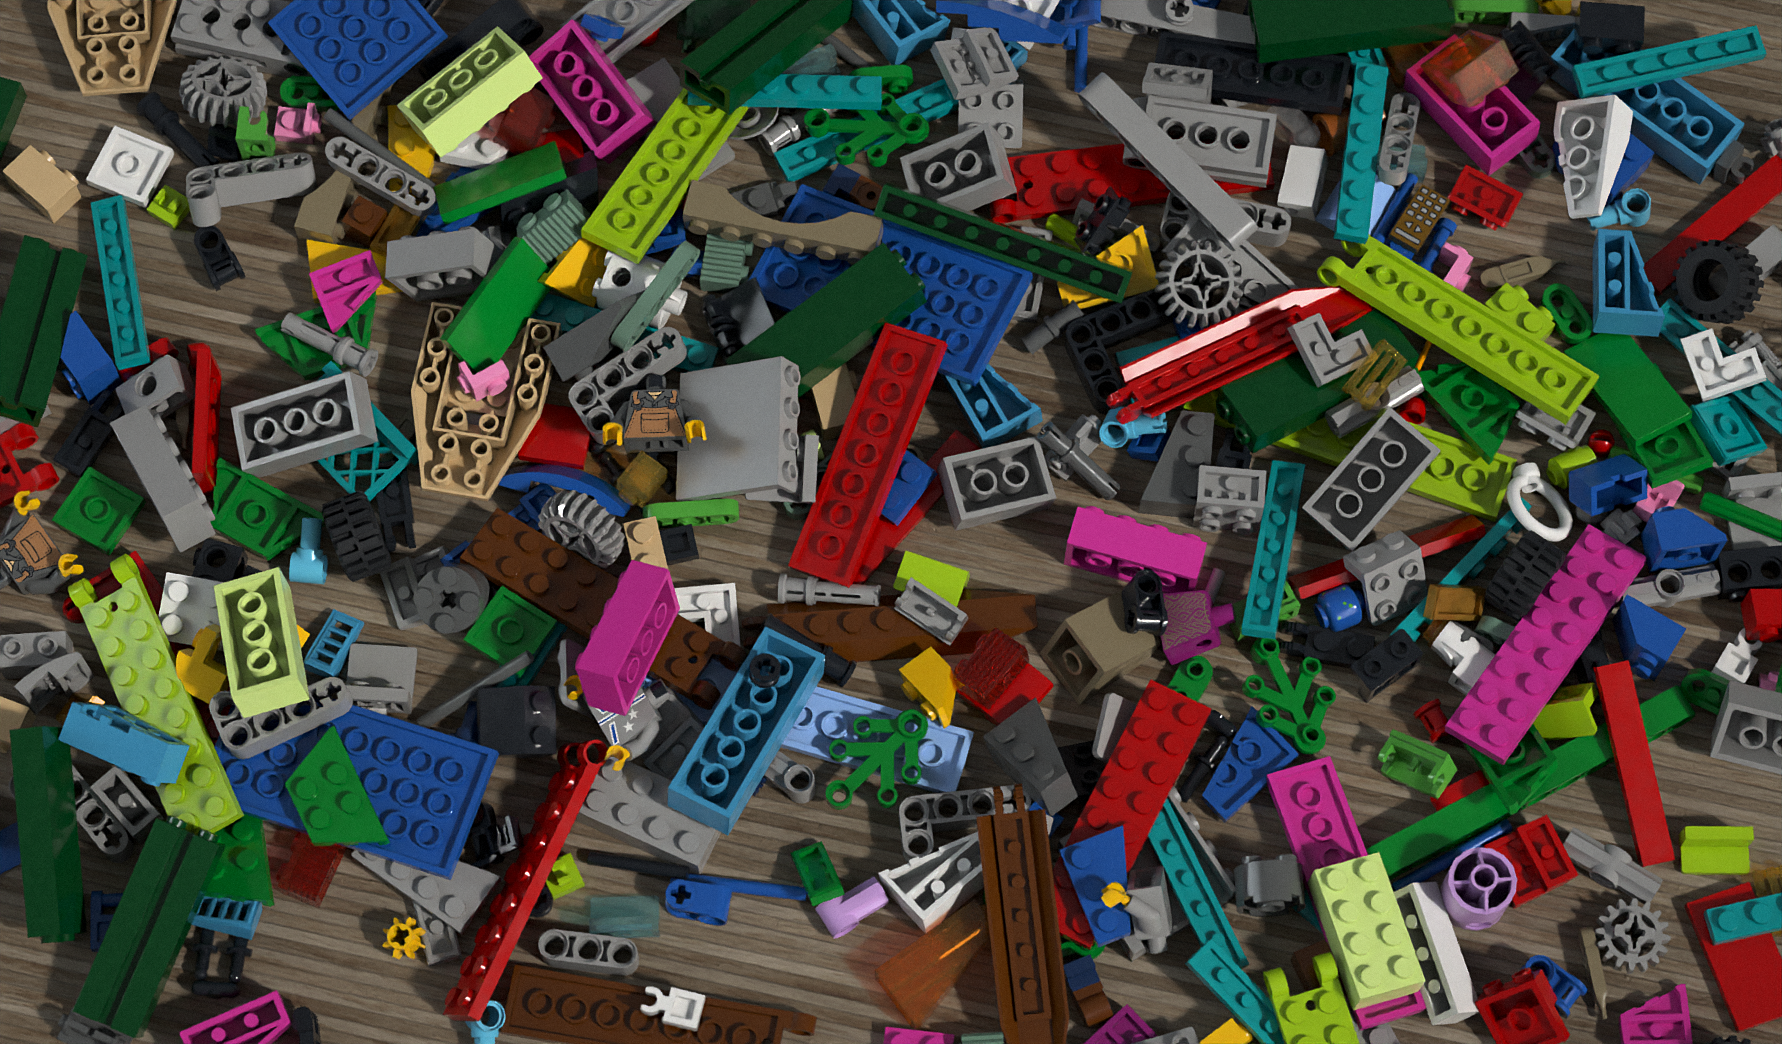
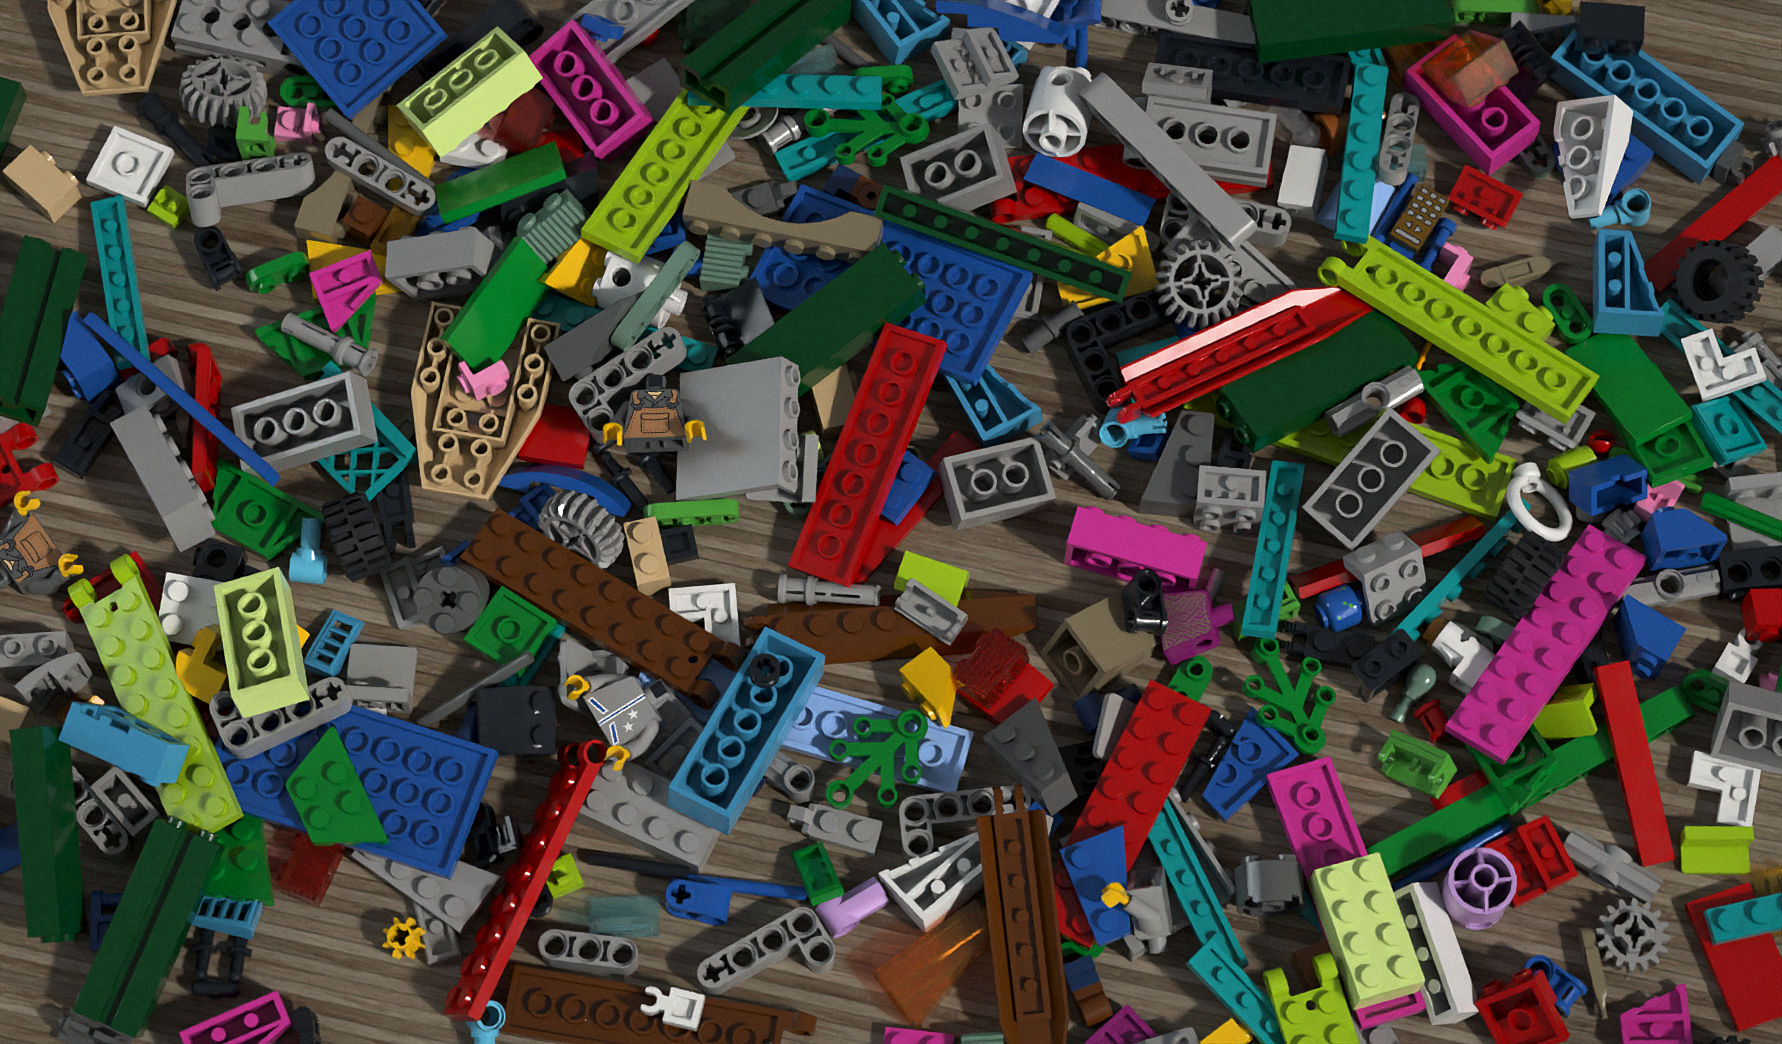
(98, 511): green plate -> none
(181, 398): none -> blue tile
(276, 272): none -> green plate
(627, 637): dark pink brick -> none
(641, 480): clear yellow brick -> none
(764, 957): none -> light grey beam
(835, 665): black pin -> none
(837, 827): none -> light grey hinge
(1055, 115): none -> white cylinder
(1089, 706): none -> dark blue pin
(1090, 189): none -> blue sticker
(1092, 233): black hinge -> none
(1322, 355): light grey plate -> none
(1358, 394): clear yellow tile -> none
(1418, 683): none -> sand green piece
(1454, 602): pearl gold tile -> none
(1668, 62): teal plate -> none
(1733, 781): none -> white plate

